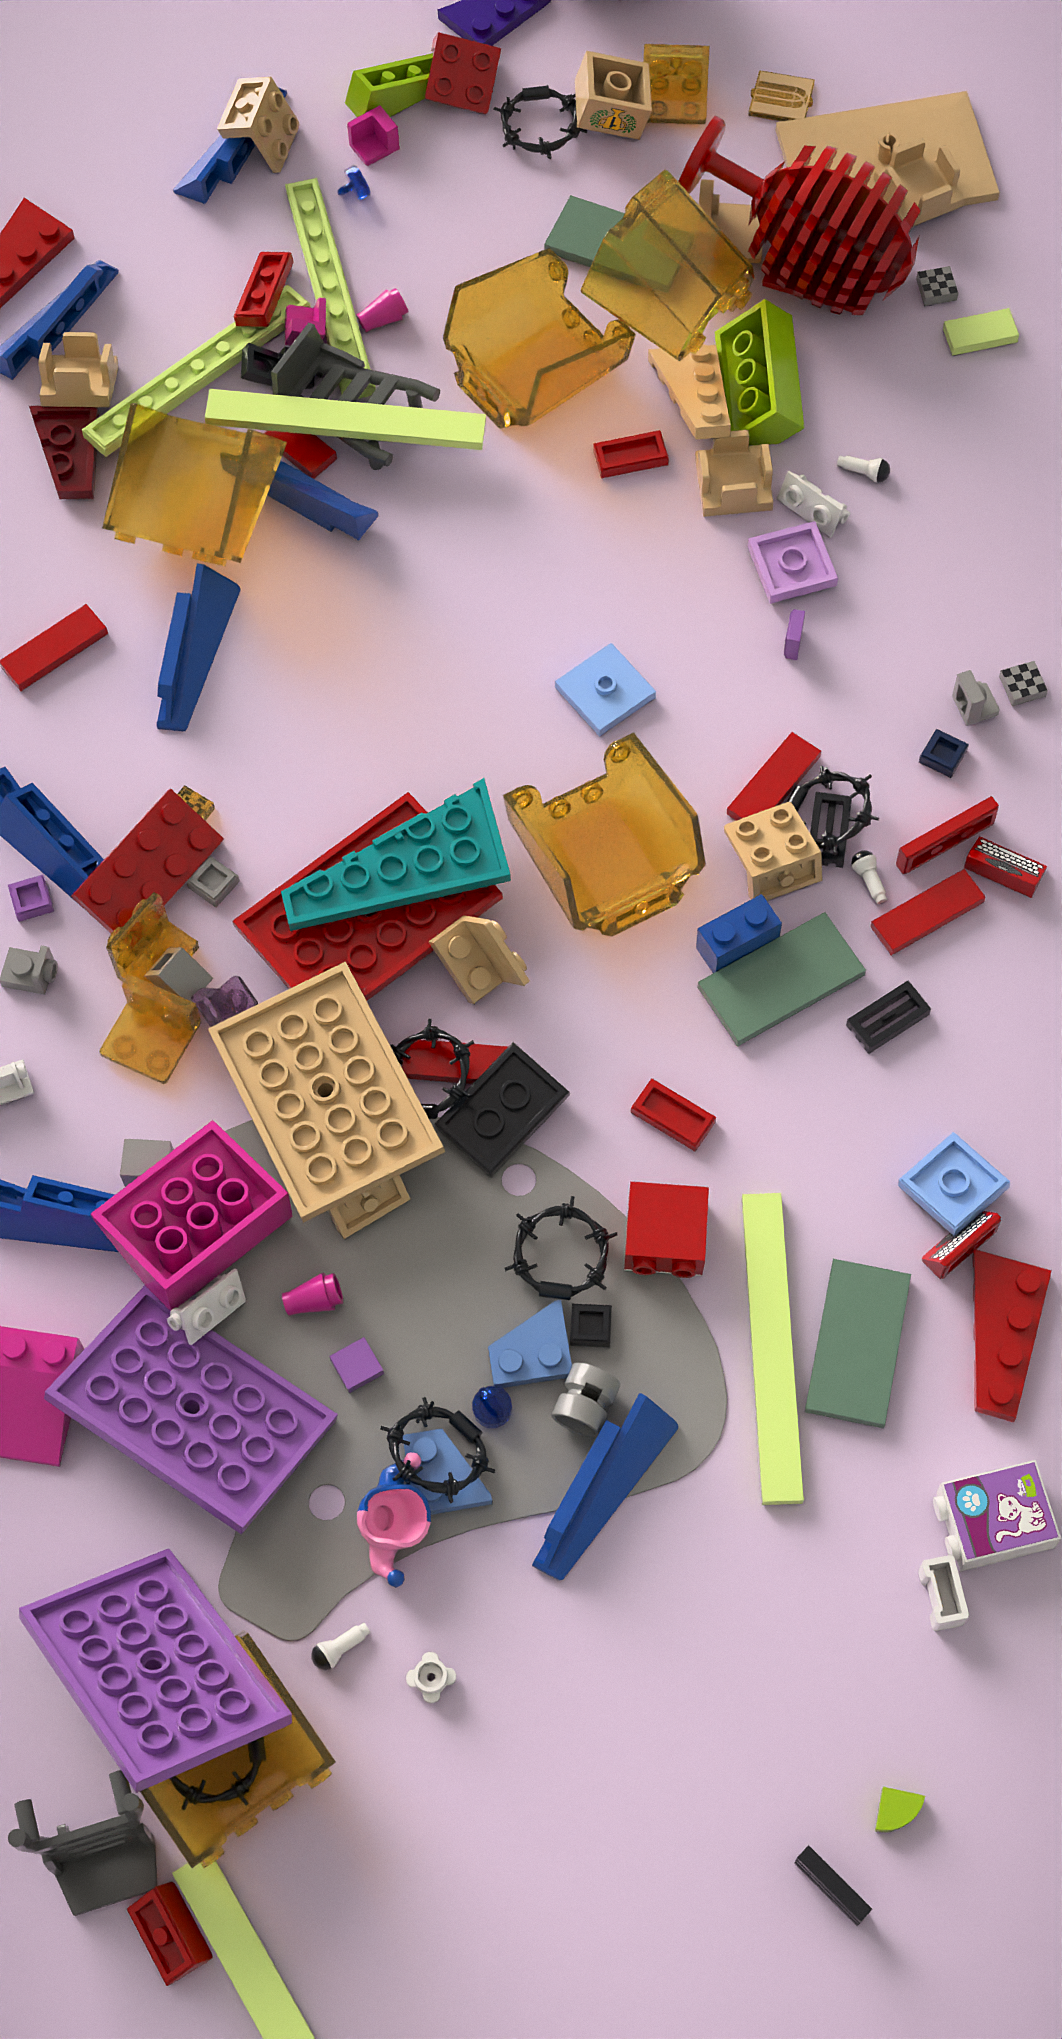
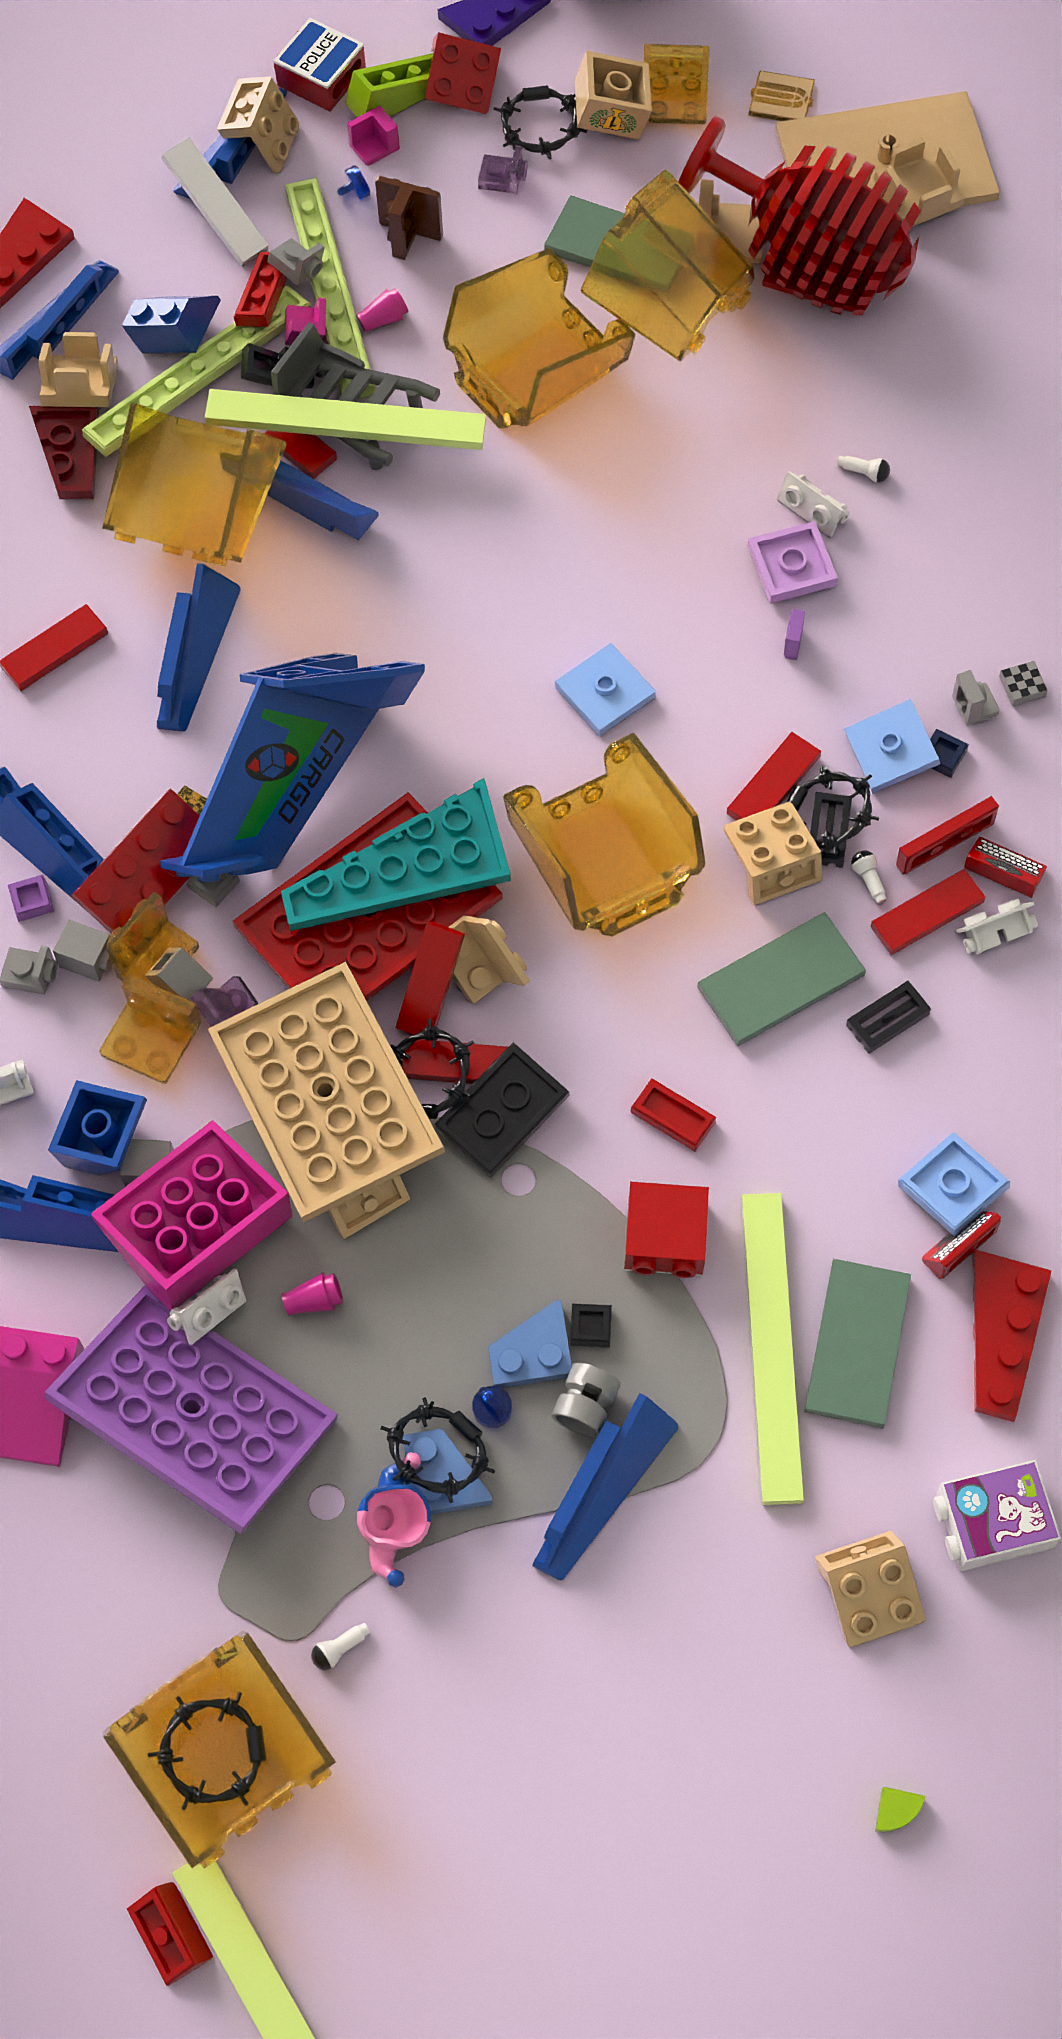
(83, 950): none -> light grey brick
(96, 1128): none -> blue slope
(98, 1861): dark grey hand -> none
(154, 1669): medium lavender piece -> none
(170, 322): none -> blue slope
(215, 201): none -> white tile
(285, 757): none -> blue piece
(296, 261): none -> light grey bracket
(319, 64): none -> piece
(356, 1365): medium lavender tile -> none
(408, 213): none -> reddish brown bracket
(430, 978): none -> red tile
(430, 1665): white plate -> none
(503, 173): none -> clear purple bracket
(552, 1289): black piece -> none
(630, 454): red tile -> none
(697, 390): tan wing -> none
(734, 476): tan panel -> none
(737, 933): blue piece -> none
(761, 374): lime slope -> none
(832, 1885): black tile -> none
(872, 1587): none -> tan bracket
(892, 746): none -> light blue plate
(937, 285): light grey tile -> none
(944, 1592): white piece -> none
(980, 331): yellowish green tile -> none
(982, 930): none -> white hinge

